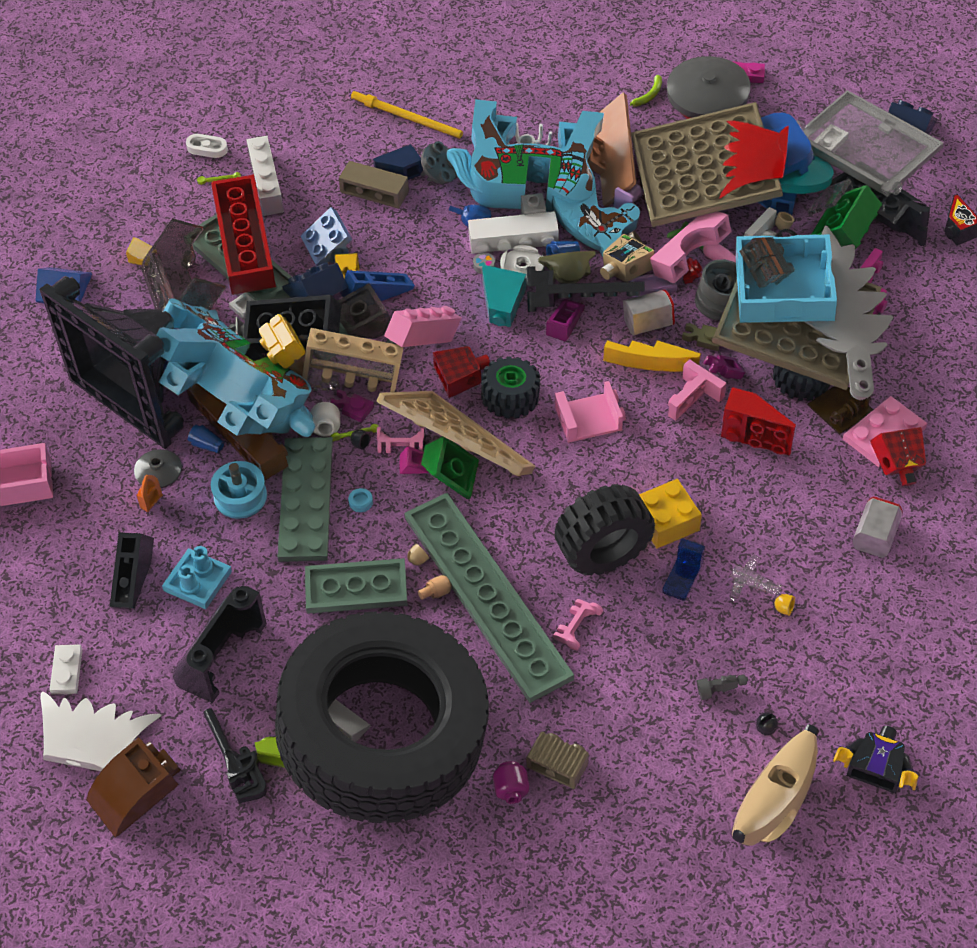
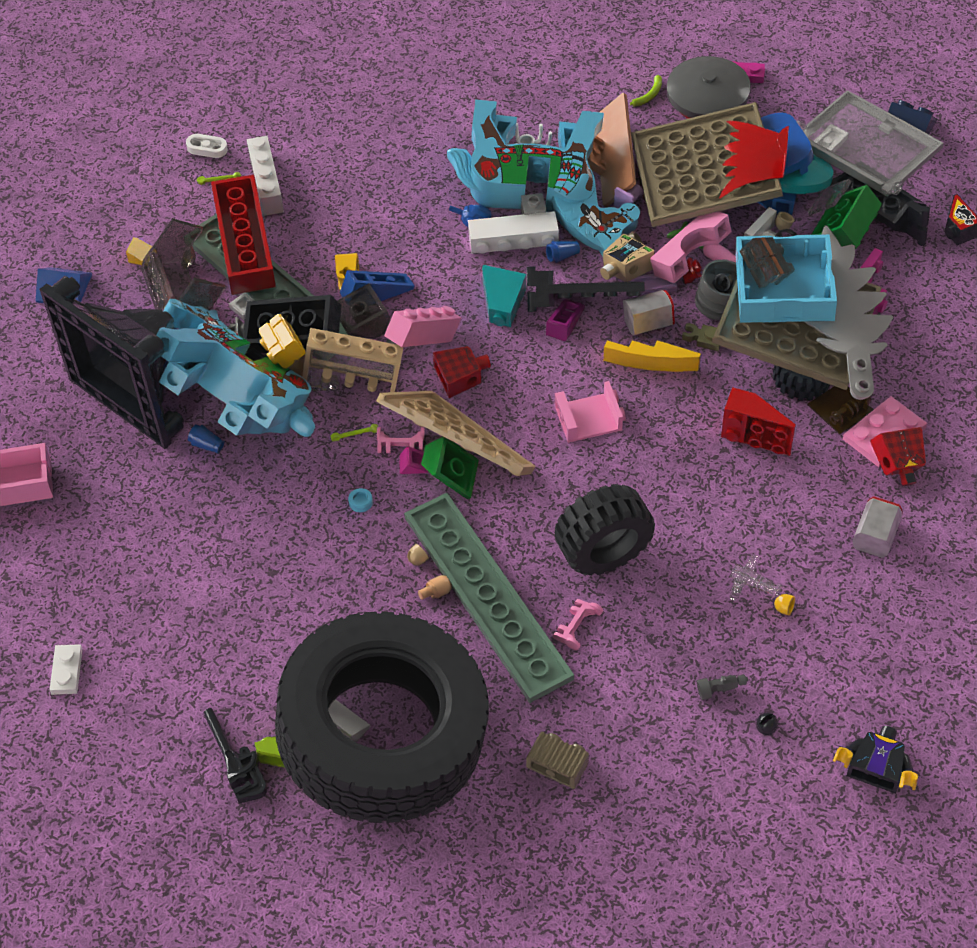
(85, 737): white piece -> none
(130, 568): black slope -> none
(132, 785): reddish brown piece -> none
(149, 492): orange plate -> none
(166, 471): dark grey dish -> none
(197, 577): medium azure plate -> none
(236, 615): black windscreen -> none
(239, 489): medium azure wheel -> none
(254, 448): reddish brown brick -> none
(305, 500): sand green plate -> none
(316, 281): dark blue slope -> none
(326, 238): medium blue plate -> none
(326, 418): white head -> none
(354, 407): magenta plate -> none
(355, 585): sand green plate -> none
(360, 439): black hinge -> none
(372, 101): yellow bar -> none
(374, 184): dark tan brick -> none
(400, 161): dark blue slope -> none
(436, 164): dark grey plate -> none
(483, 259): light grey tile -> none
(510, 387): black wheel -> none
(511, 782): magenta head -> none
(519, 255): white plate -> none
(568, 266): olive hat -> none
(672, 512): yellow brick -> none
(685, 570): clear blue bracket -> none
(698, 382): bright pink bracket -> none
(726, 366): magenta plate -> none
(778, 791): tan piece -> none

